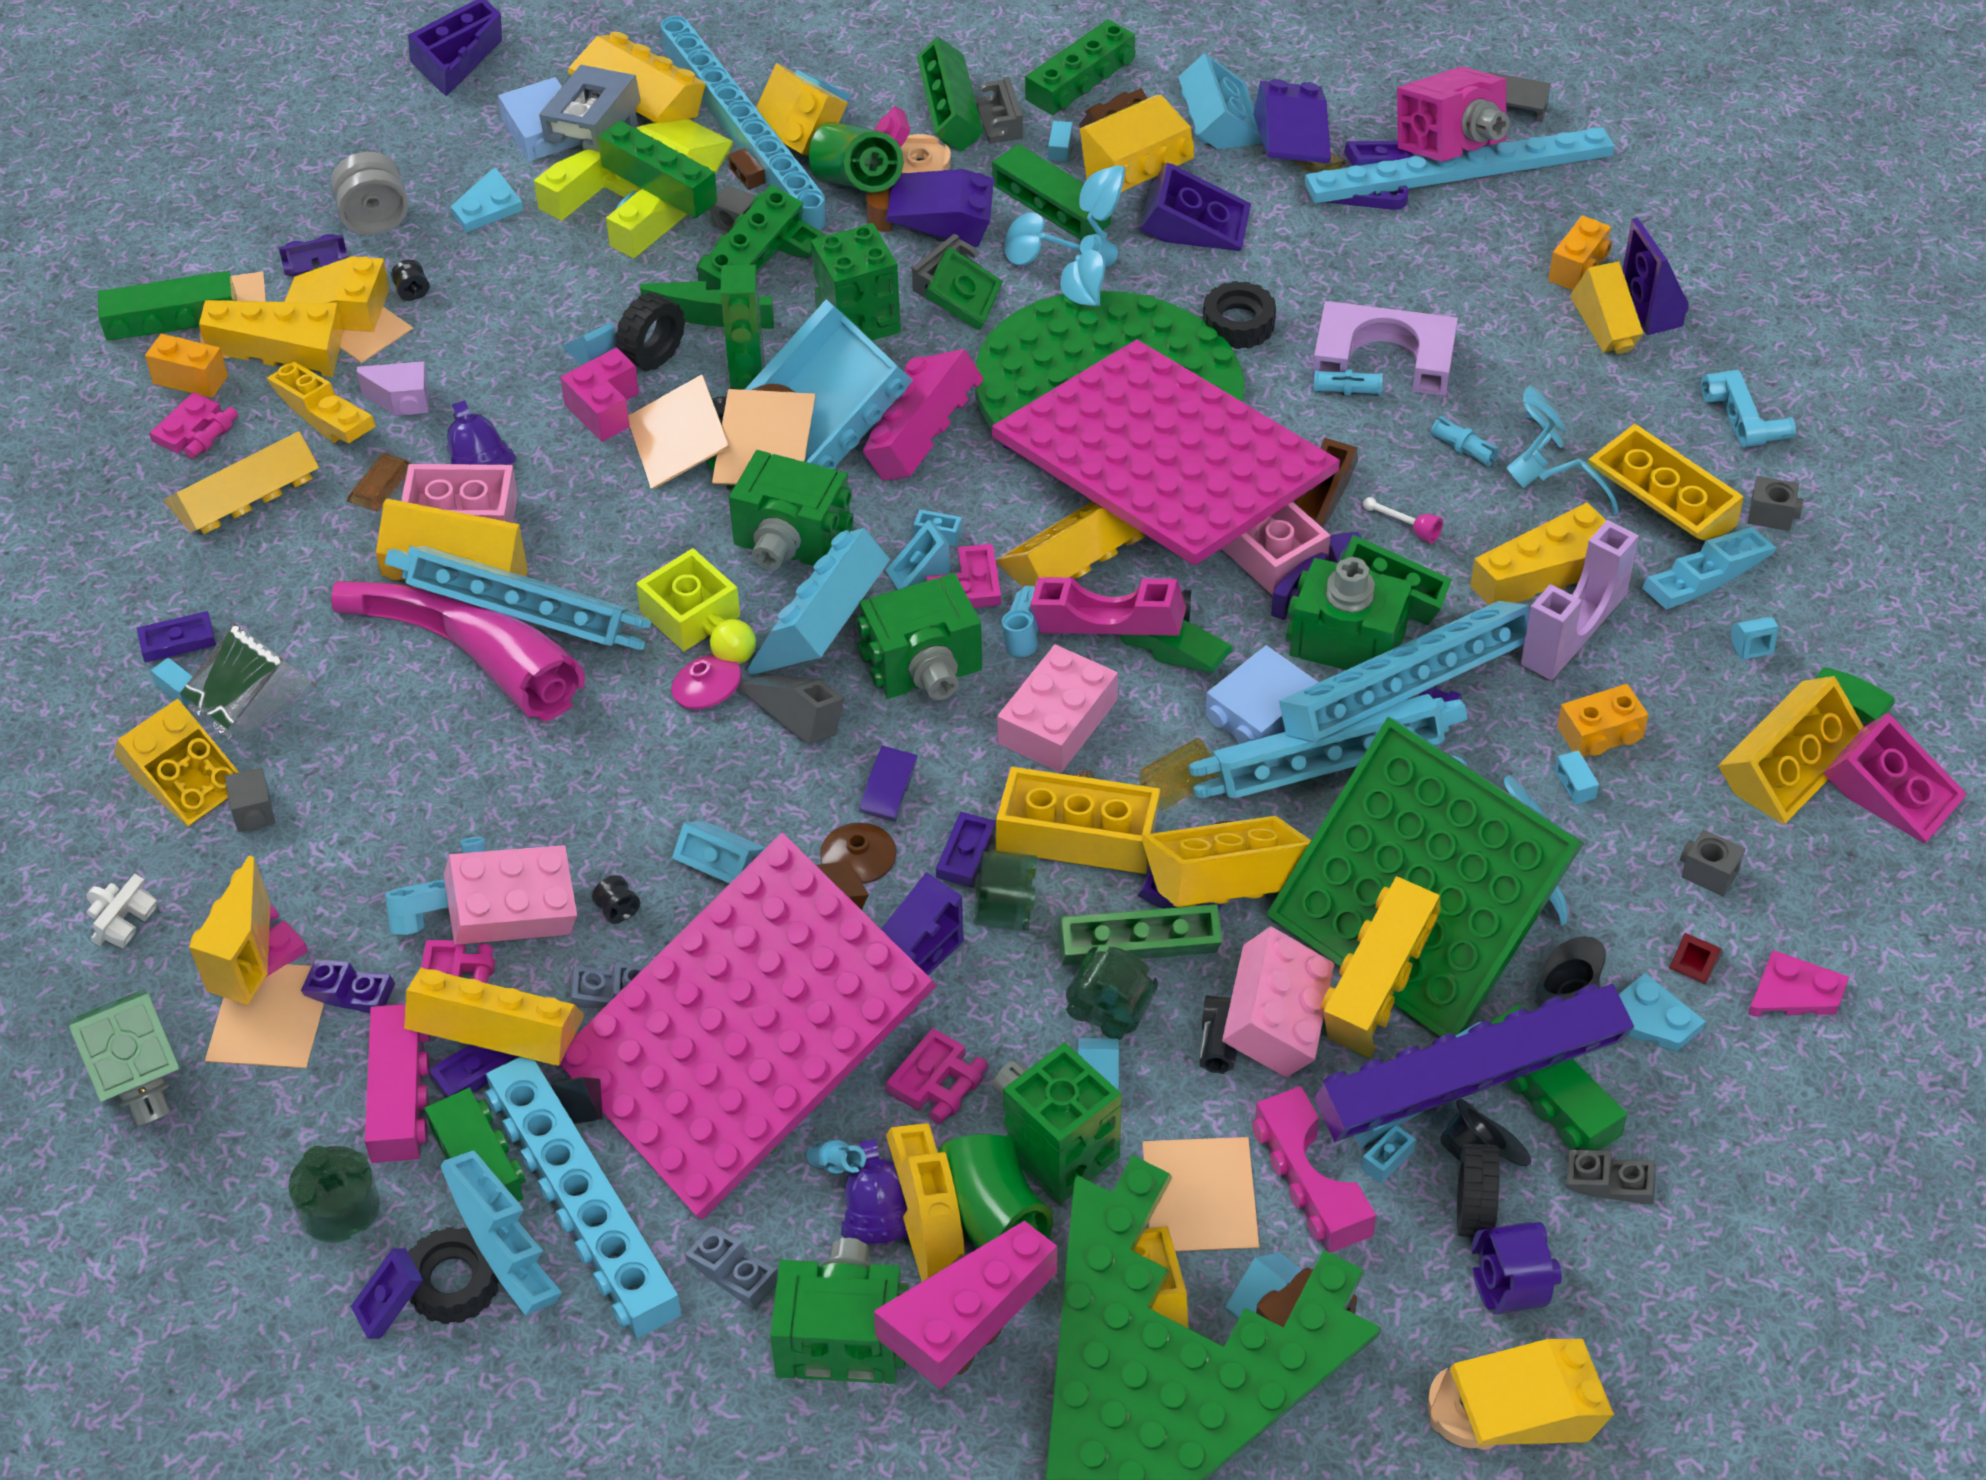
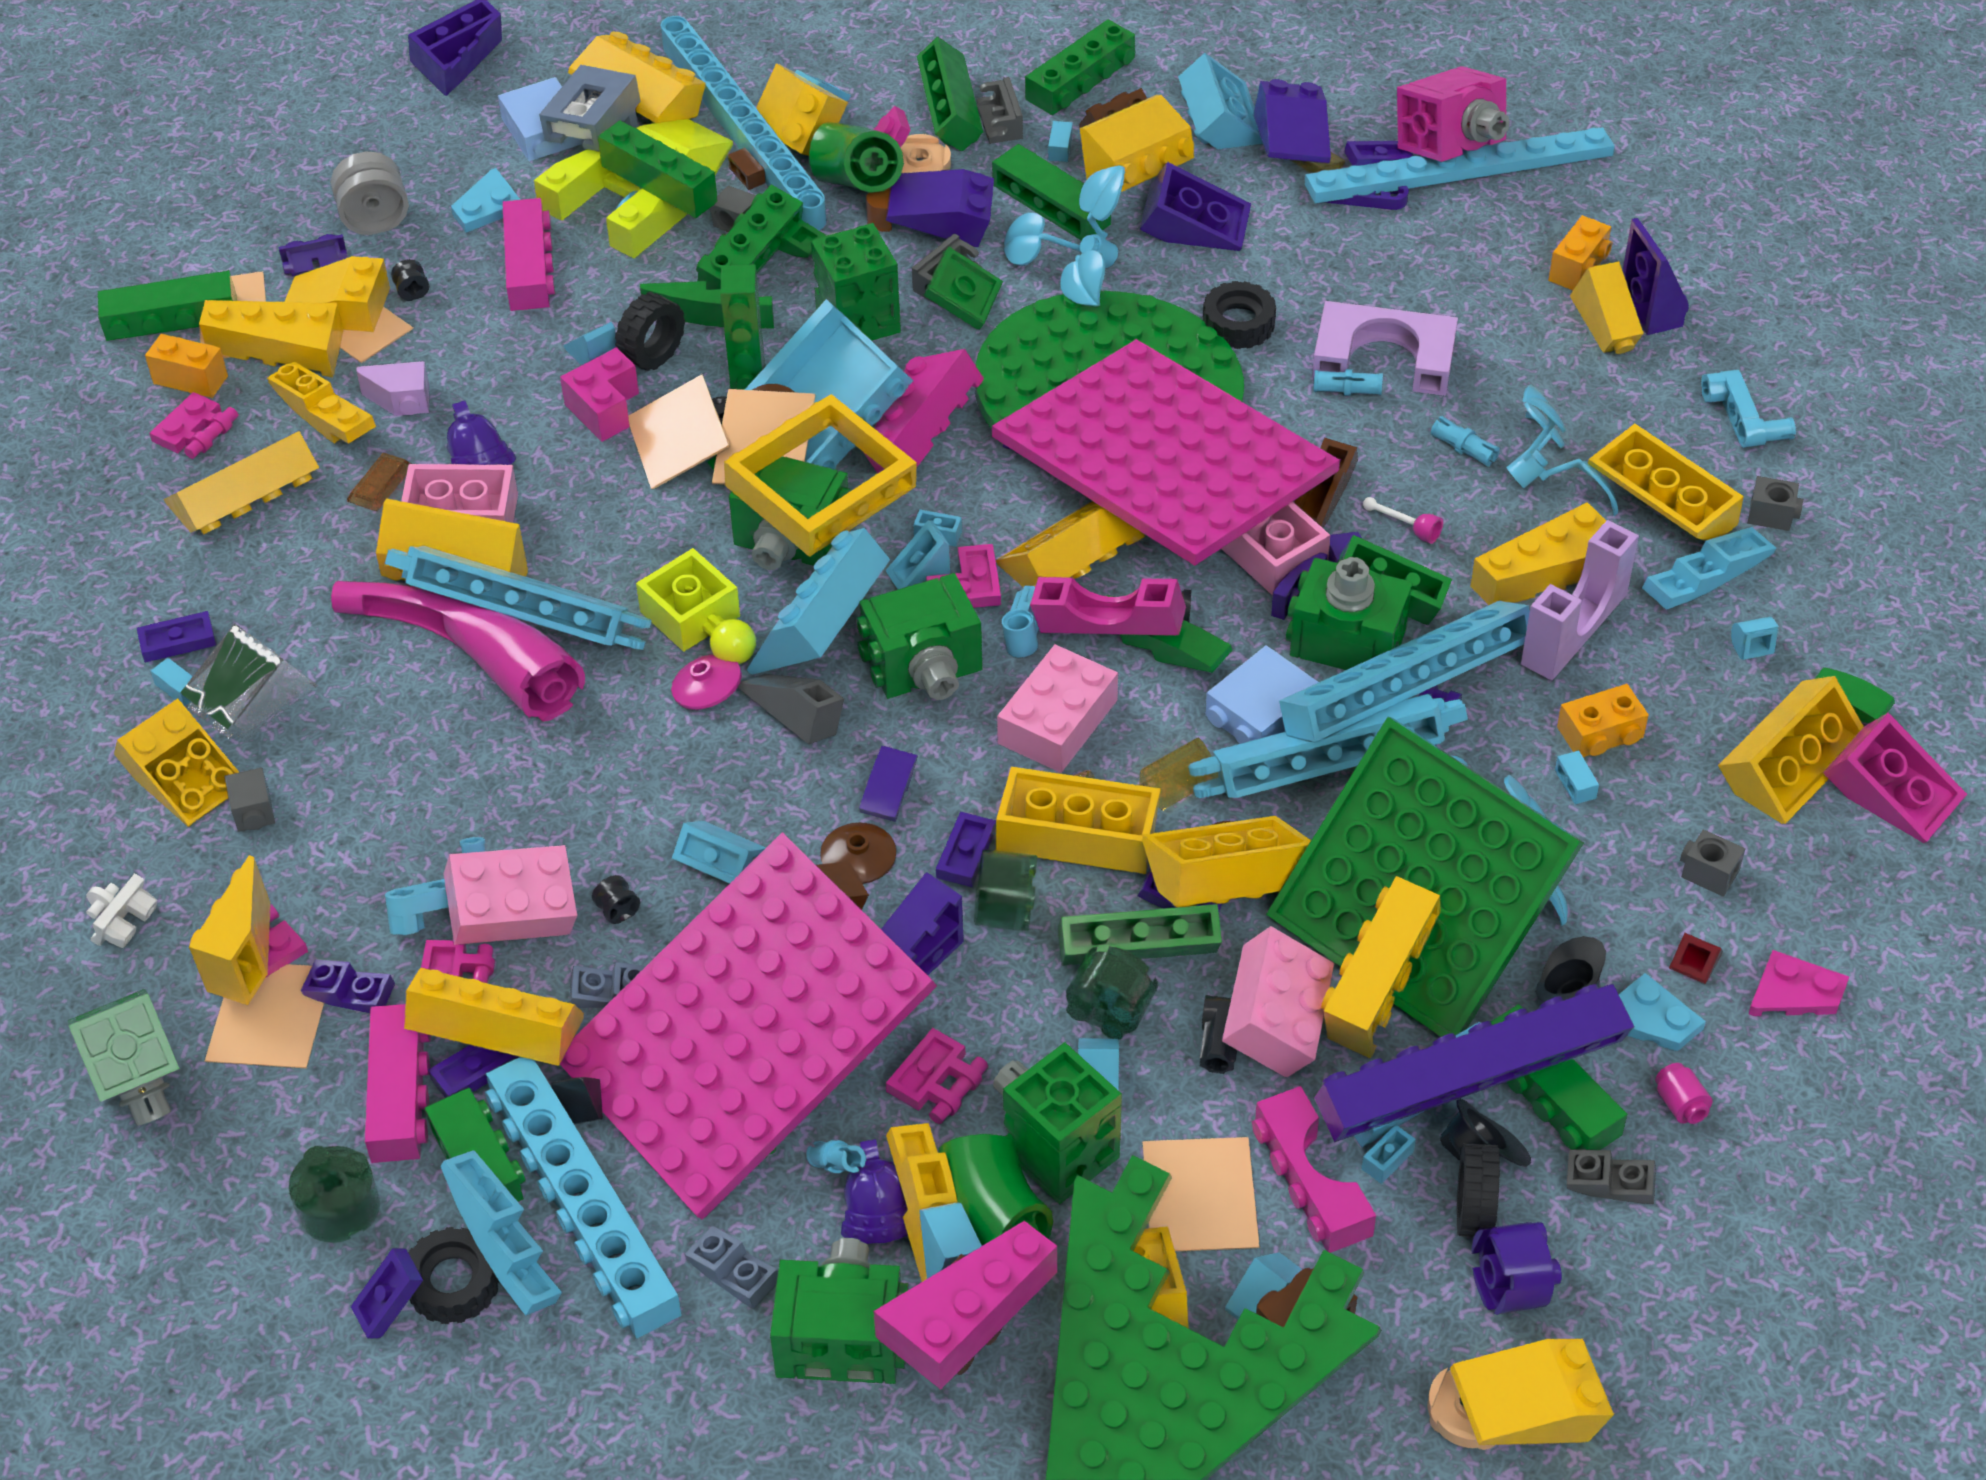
(527, 255): none -> dark pink brick
(844, 513): none -> yellow window
(946, 1236): none -> medium azure slope
(1527, 94): dark grey hinge -> none
(1683, 1093): none -> dark pink brick

